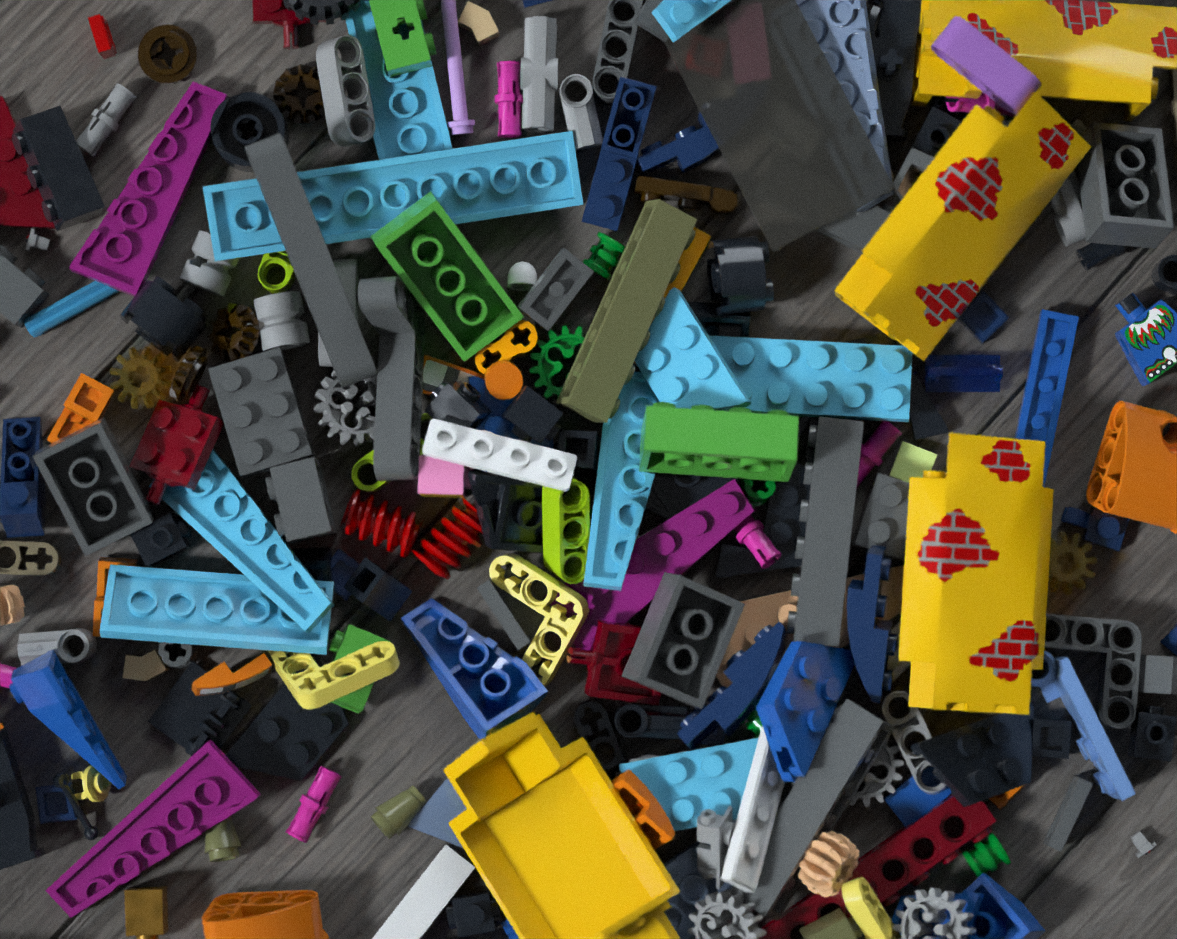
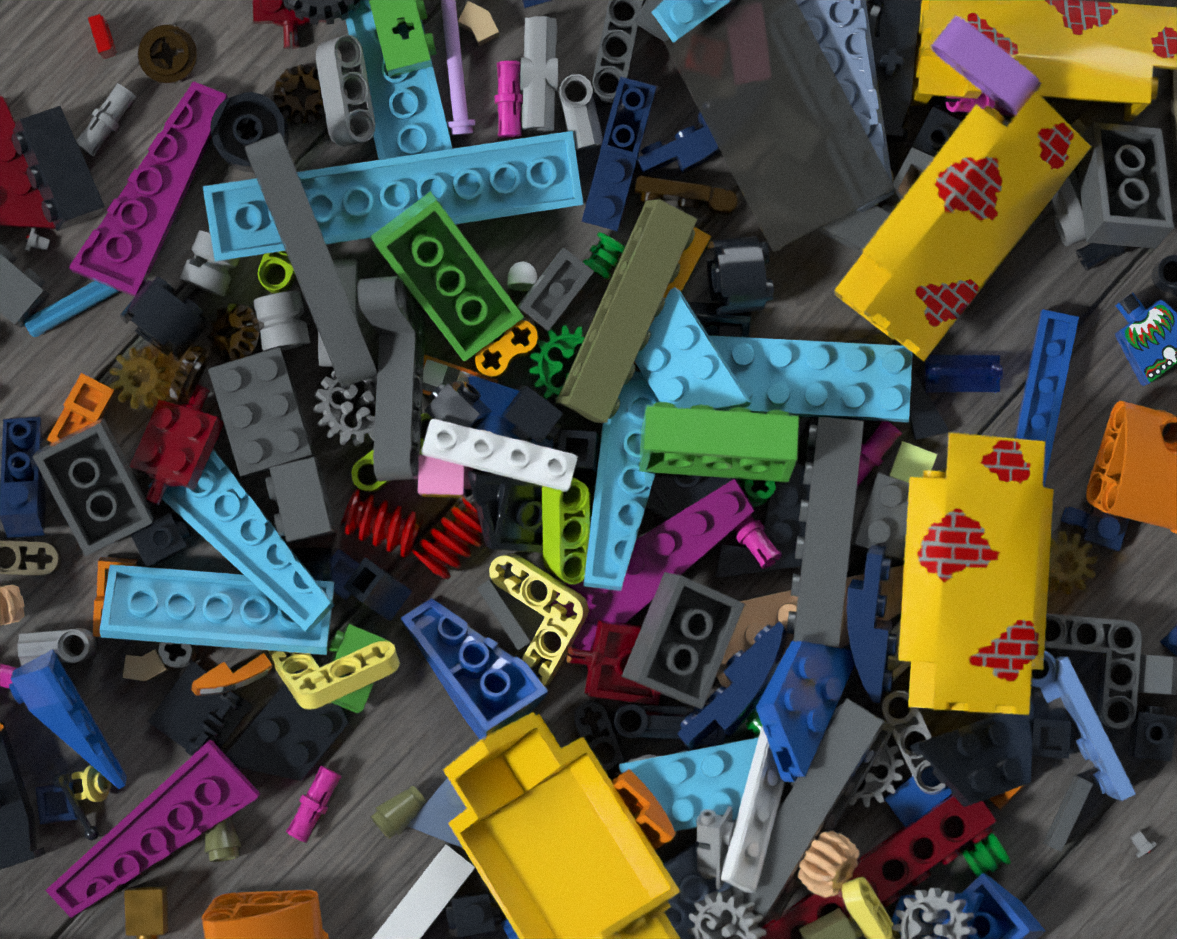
(503, 380): orange tile -> none
(982, 317): dark blue tile -> none

